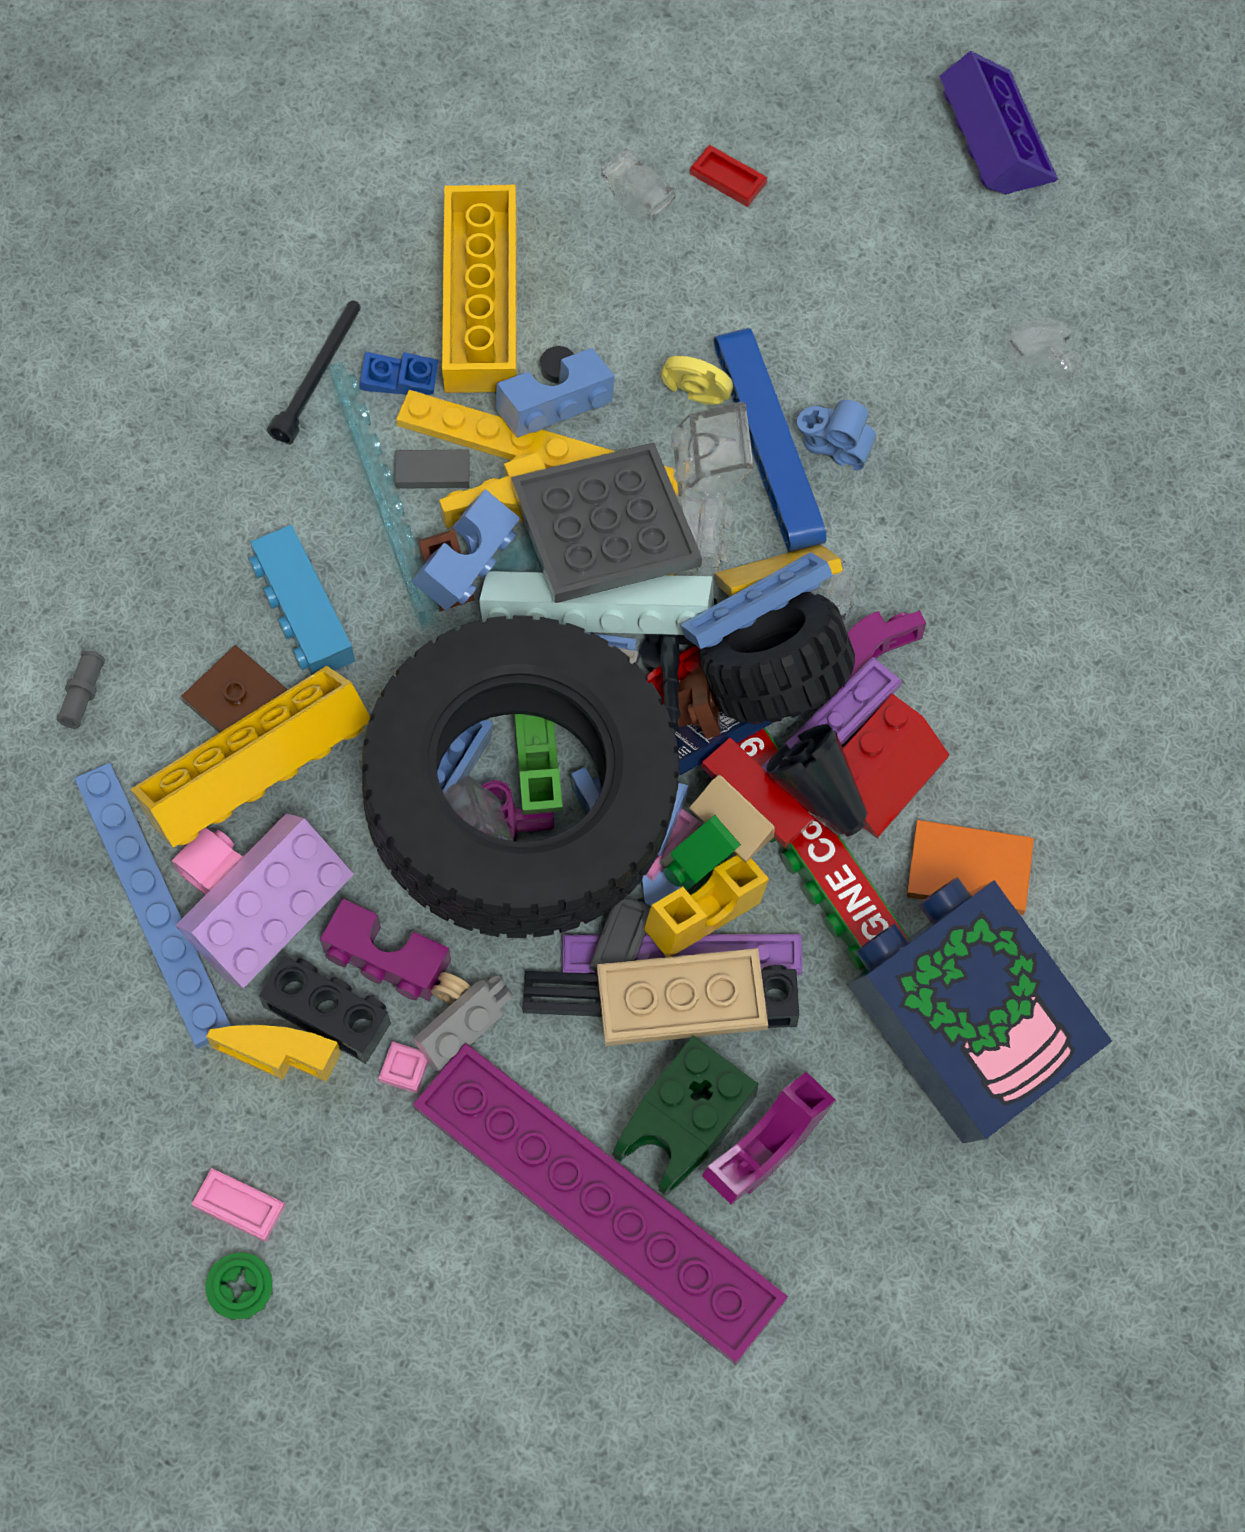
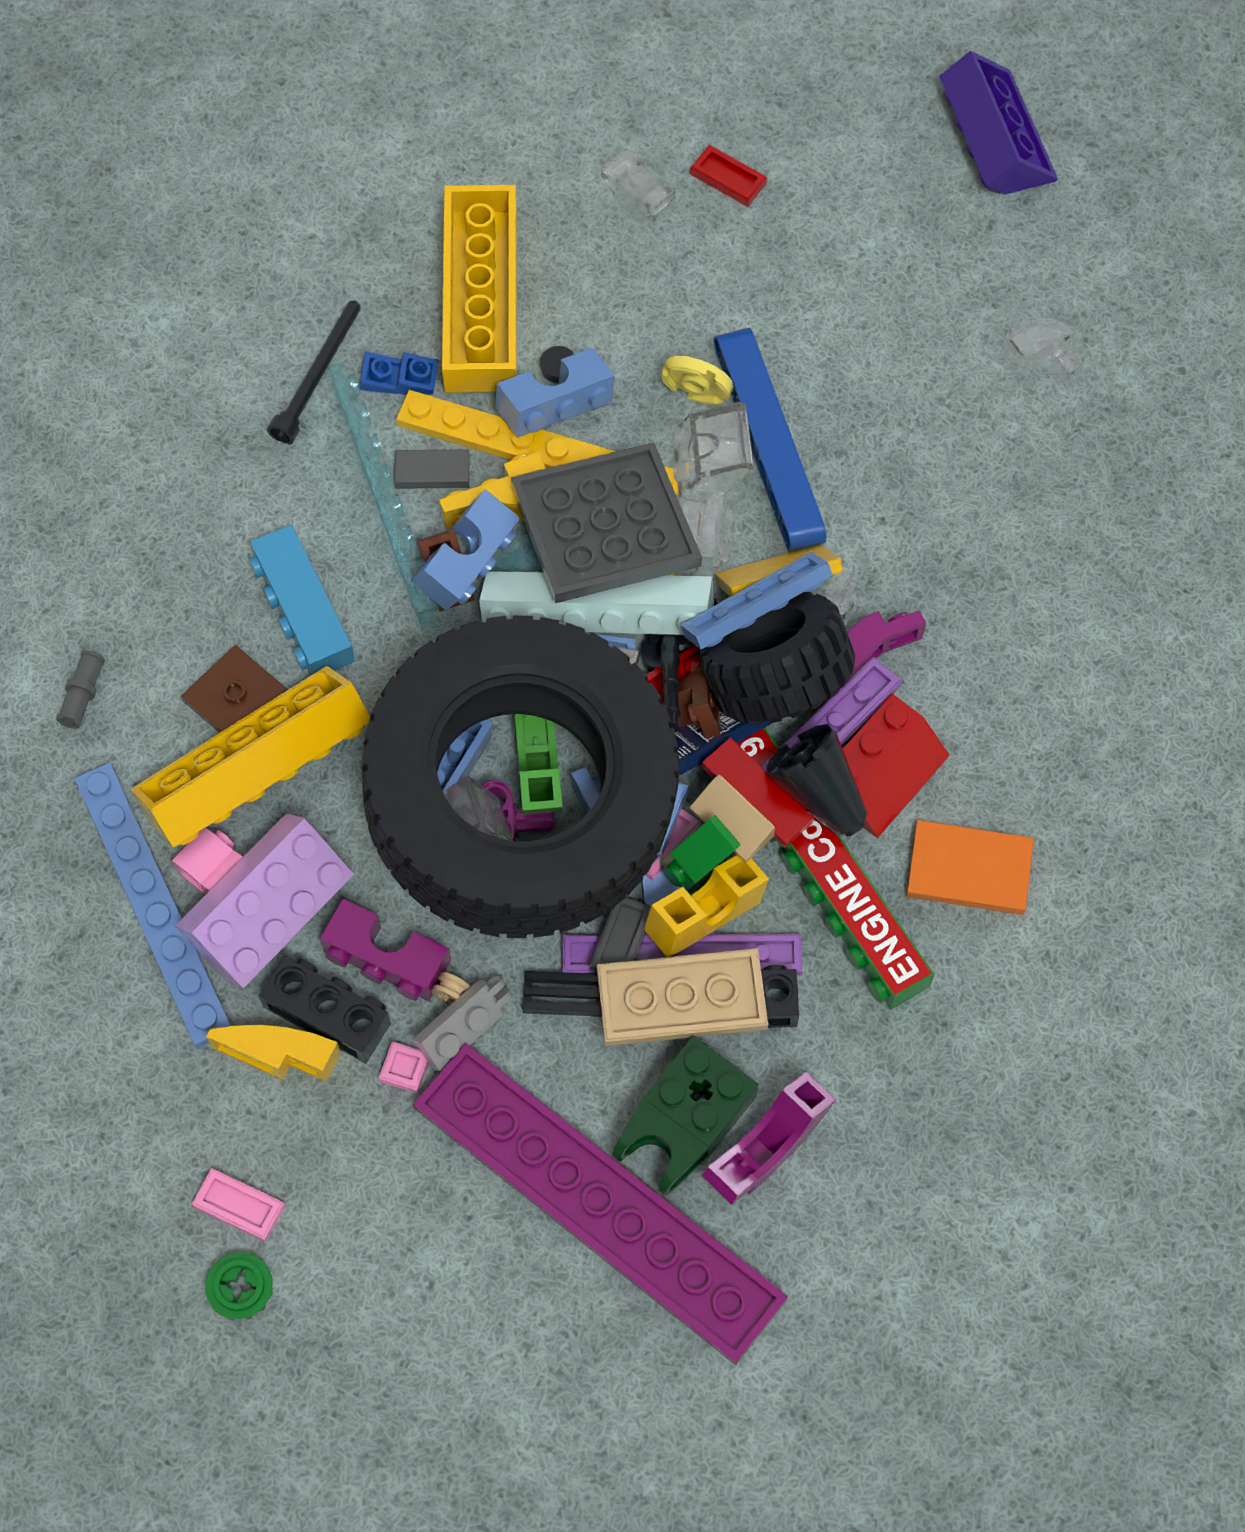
(839, 433): medium blue piece -> none
(976, 1008): brick -> none

